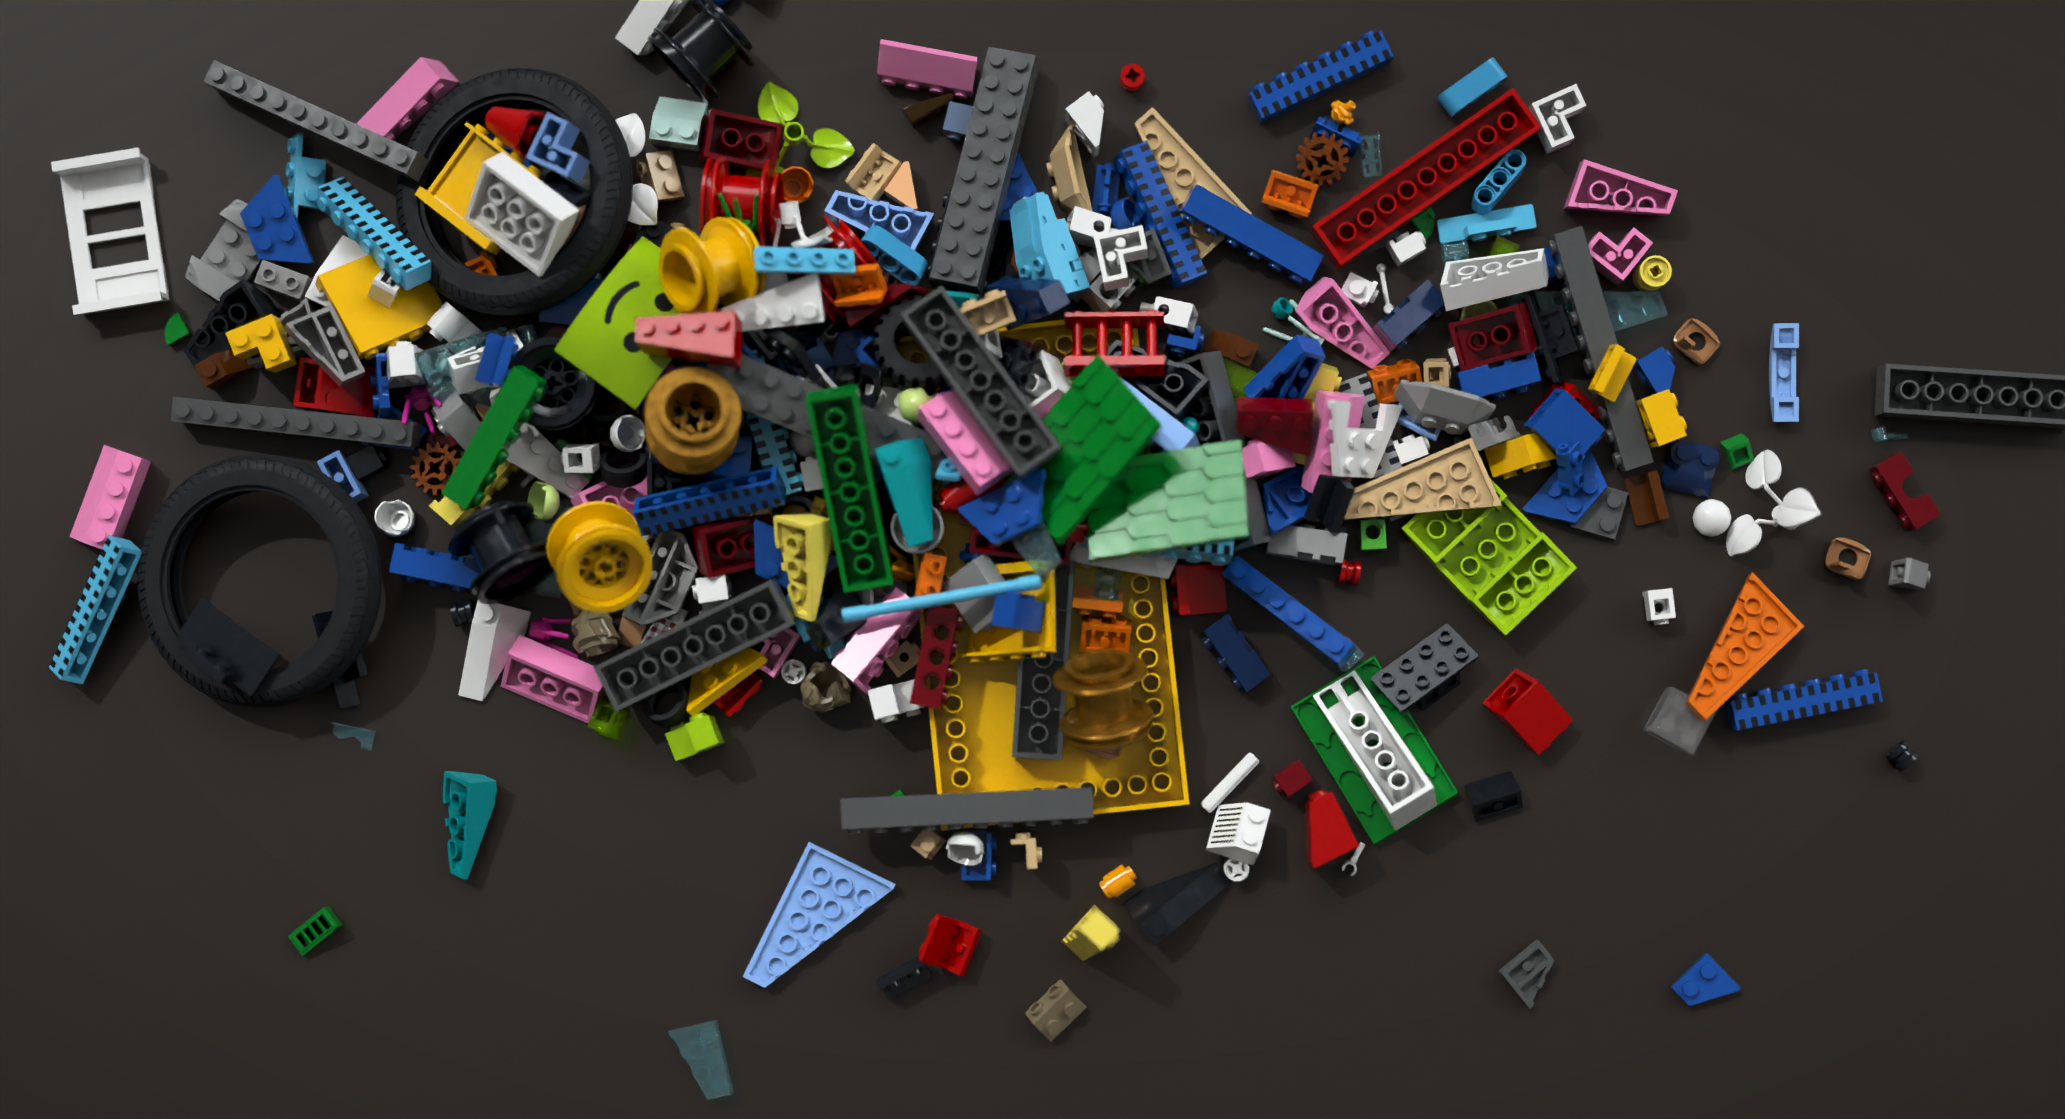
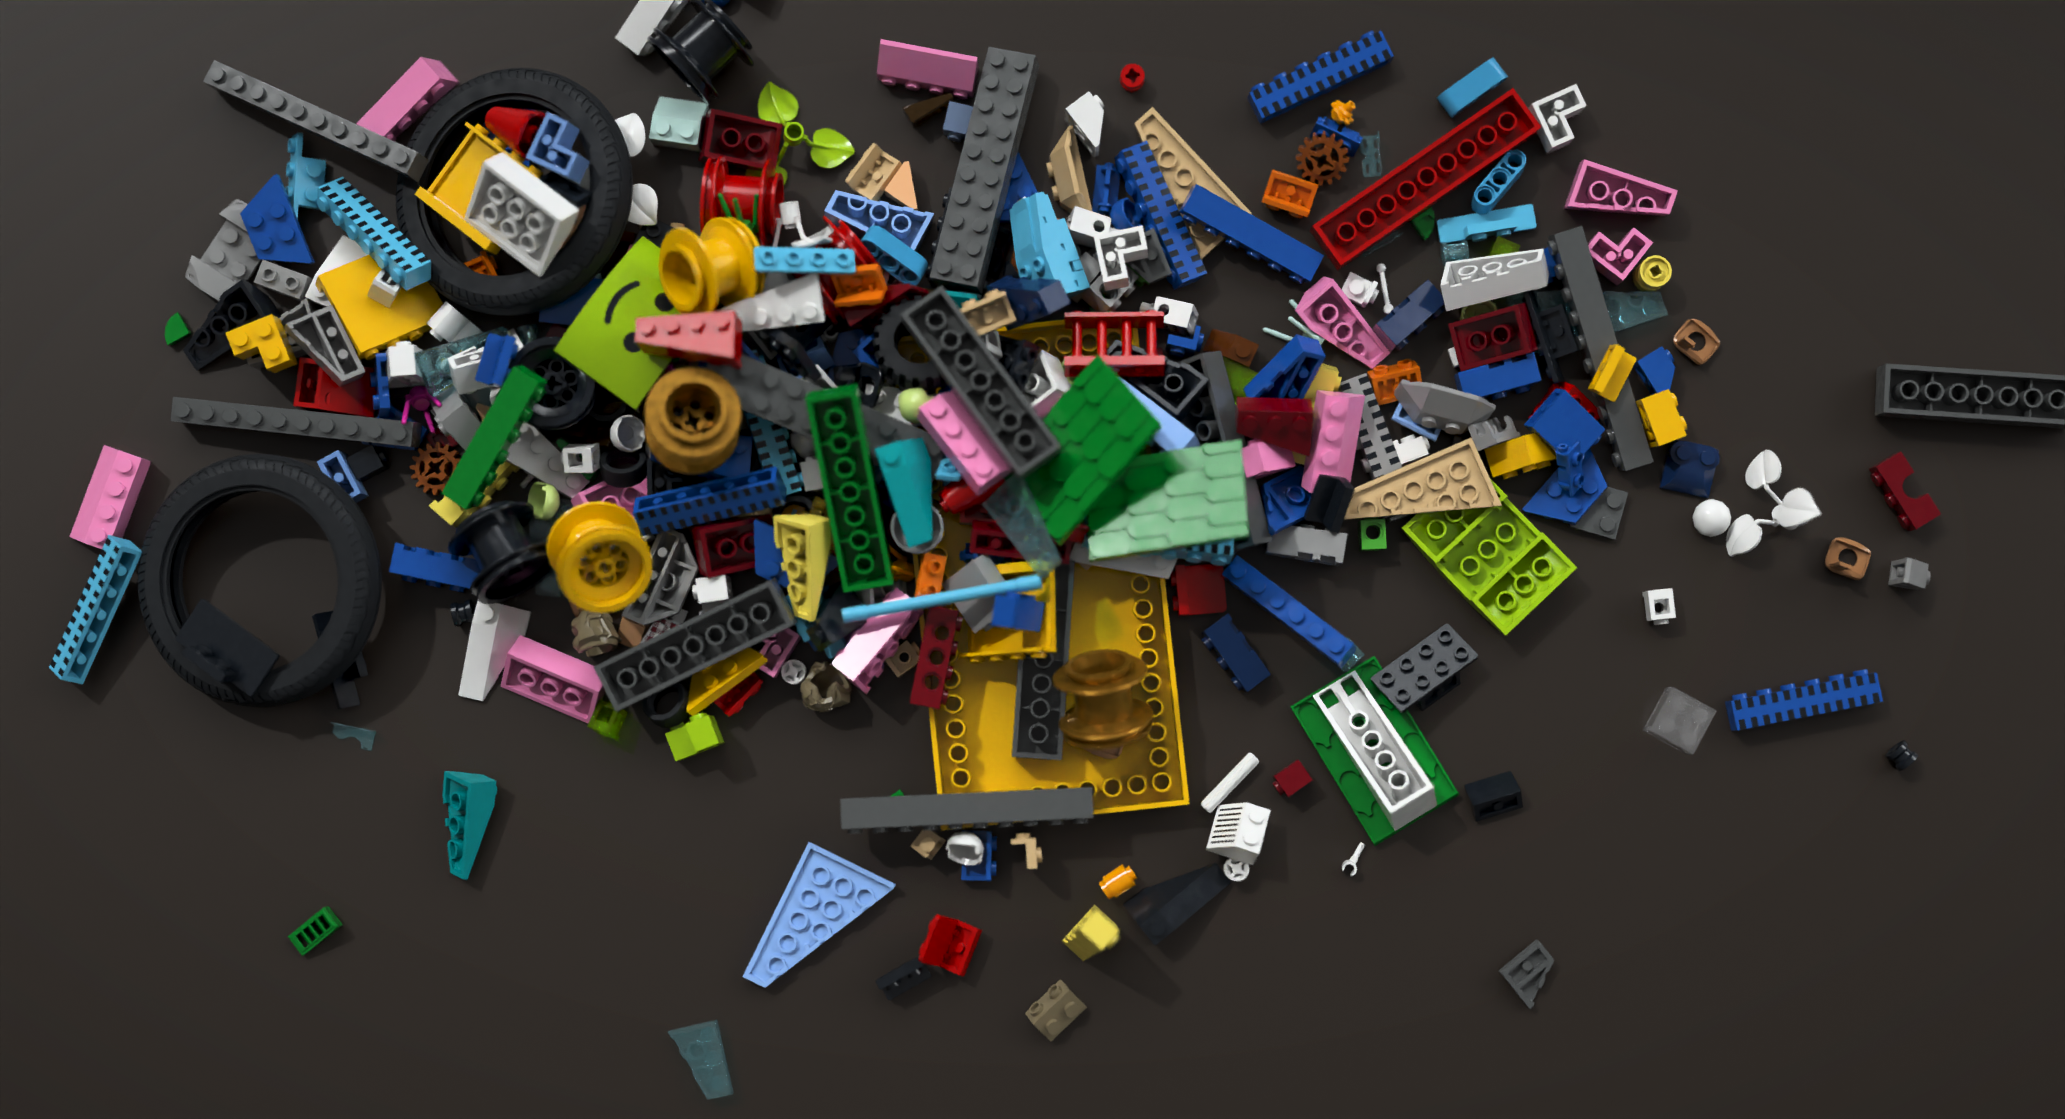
(101, 183): white piece -> none
(221, 369): reddish brown slope -> none
(394, 518): white hair -> none
(544, 631): dark pink plant -> none
(661, 174): tan bracket -> none
(797, 184): orange hair -> none
(893, 701): white brick -> none
(1008, 510): blue wing -> none
(1085, 602): orange bracket -> none
(1105, 633): orange bracket -> none
(1107, 583): clear light blue brick -> none
(1191, 424): teal hinge -> none
(1282, 308): teal hinge -> none
(1326, 829): red slope -> none
(1349, 572): red wheel -> none
(1359, 450): white wing -> none
(1407, 247): white brick -> none
(1437, 371): tan brick -> none
(1528, 711): red slope -> none
(1646, 498): reddish brown panel -> none
(1703, 982): blue wing -> none
(1737, 451): green slope -> none
(1749, 638): orange wing -> none
(1783, 372): light blue slope -> none
(1880, 434): clear light blue hand -> none

